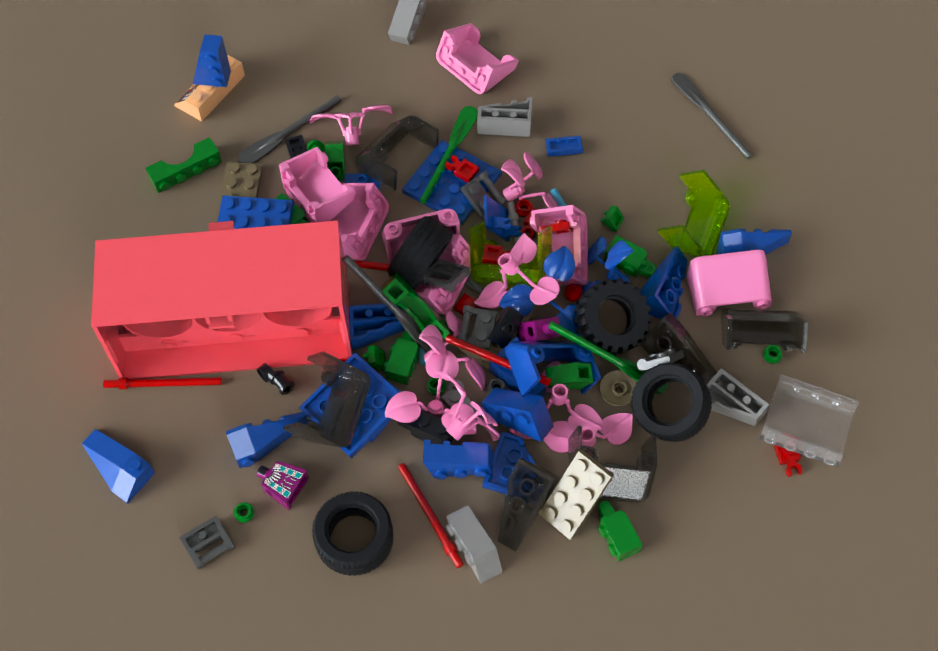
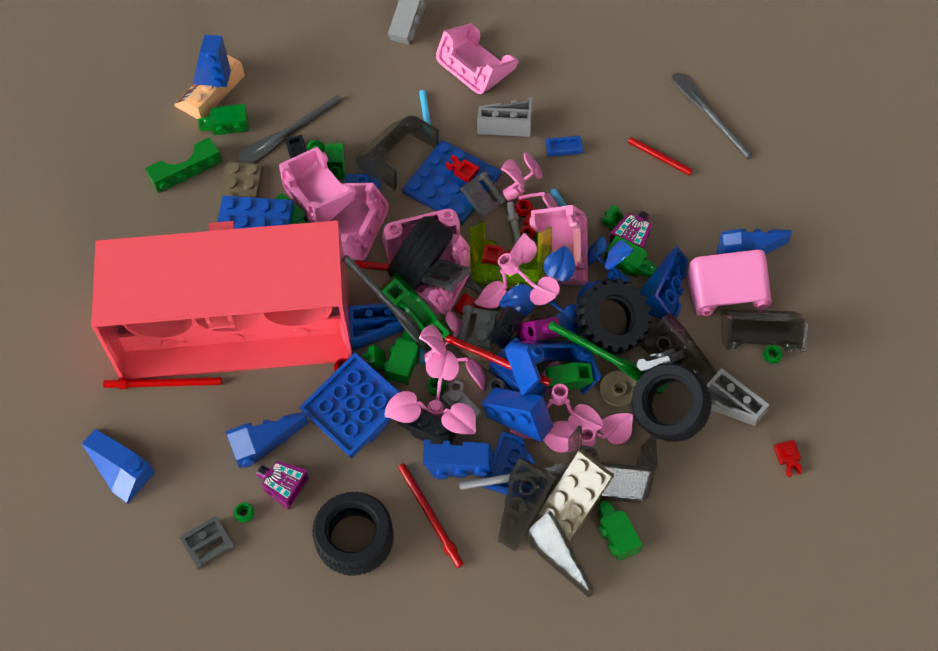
(225, 120): none -> green hinge
(276, 378): black connector -> none
(344, 405): clear smoke windscreen -> none
(351, 133): bright pink plant -> none
(424, 104): none -> medium azure bar
(460, 130): green piece -> none
(461, 426): bright pink plant -> none
(474, 543): light grey wedge -> none
(497, 220): blue plate -> none
(549, 543): none -> clear smoke wedge
(558, 469): none -> light grey bar
(559, 227): red plate -> none
(573, 292): red plate -> none
(633, 229): none -> torso
(664, 158): none -> red bar
(705, 219): clear neon green windscreen -> none
(809, 420): clear panel -> none

